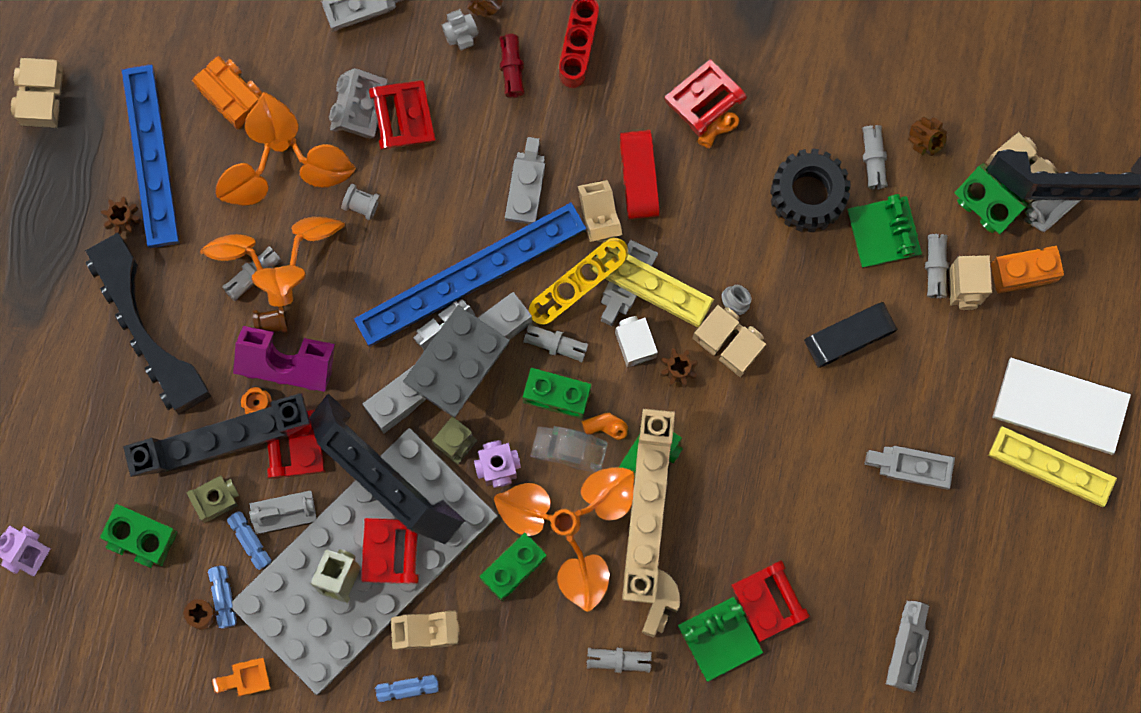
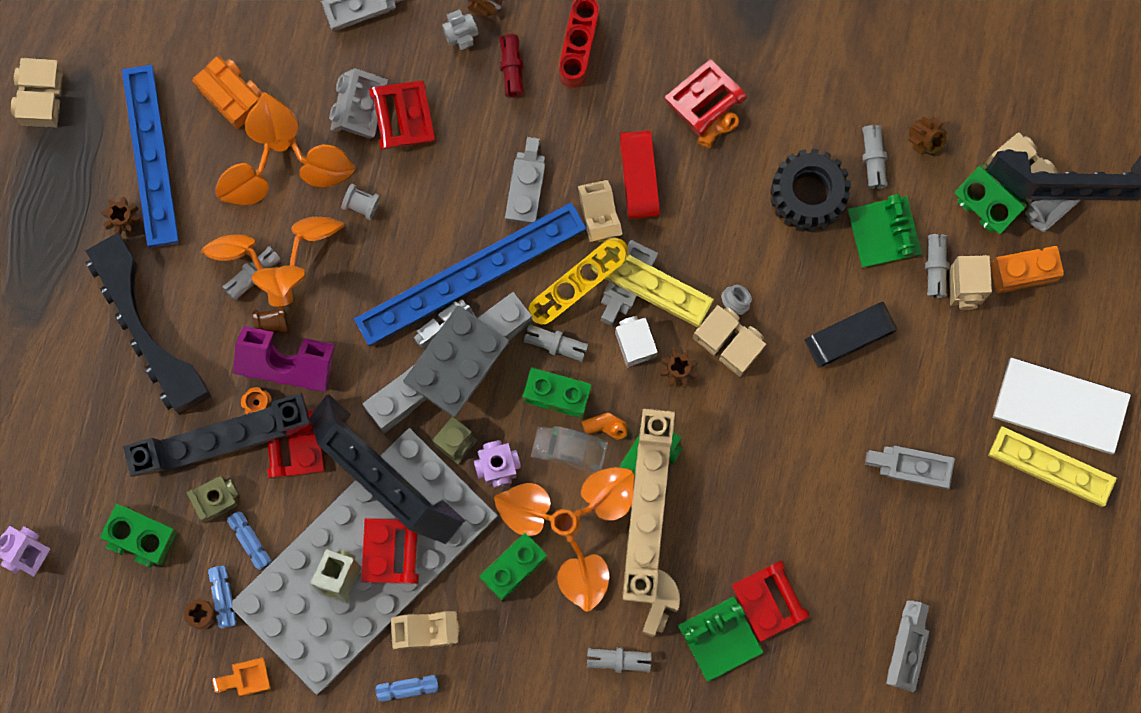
(282, 512): light grey hinge -> none

